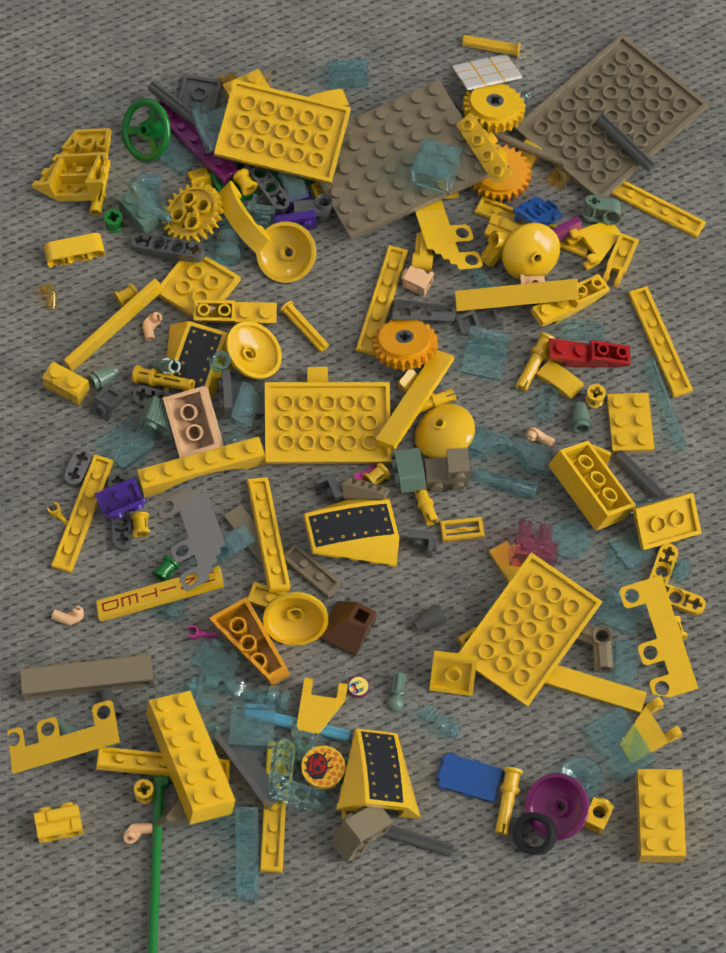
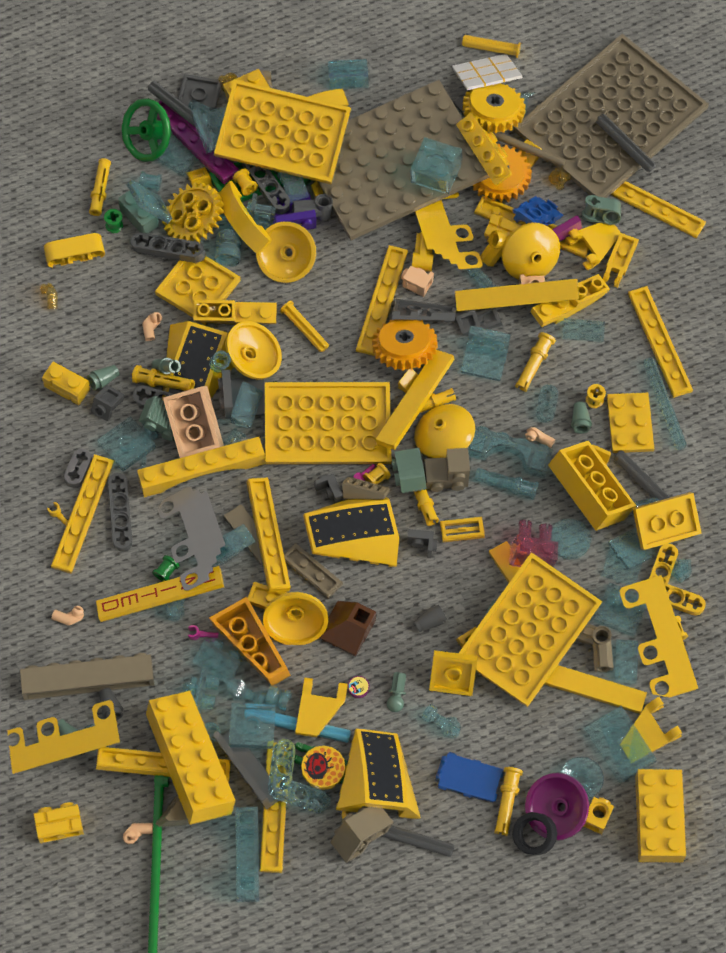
(79, 169): yellow wedge -> none
(113, 324): yellow tile -> none
(120, 498): dark purple bracket -> none
(125, 295): yellow bush -> none
(138, 791): yellow bush -> none
(140, 524): yellow bush -> none
(298, 735): clear light blue piece -> none
(317, 374): yellow slope -> none
(562, 379): yellow slope -> none
(594, 354): red slope -> none

